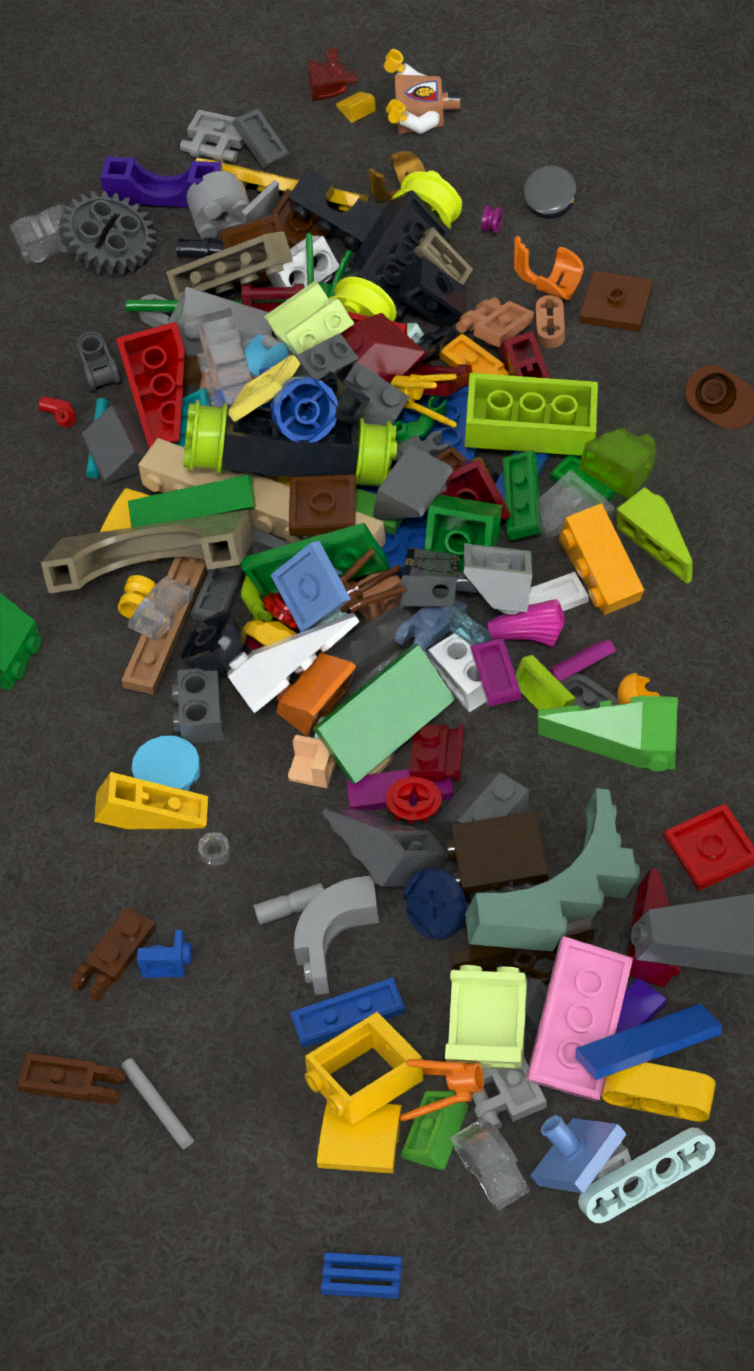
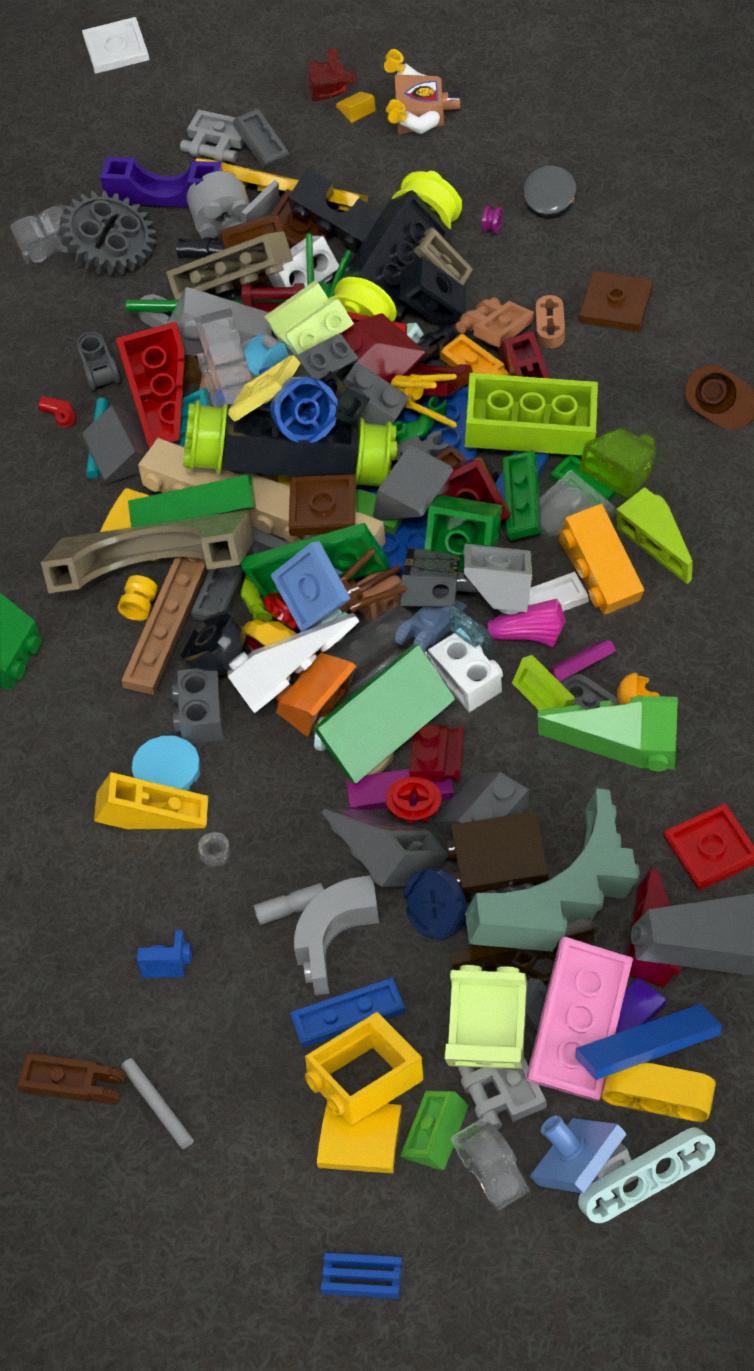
(114, 953): reddish brown hinge -> none
(115, 45): none -> white tile
(159, 606): clear slope -> none
(311, 762): light nougat panel -> none
(403, 164): pearl gold helmet -> none
(460, 1077): orange plant -> none
(495, 672): magenta tile -> none
(566, 264): orange helmet -> none

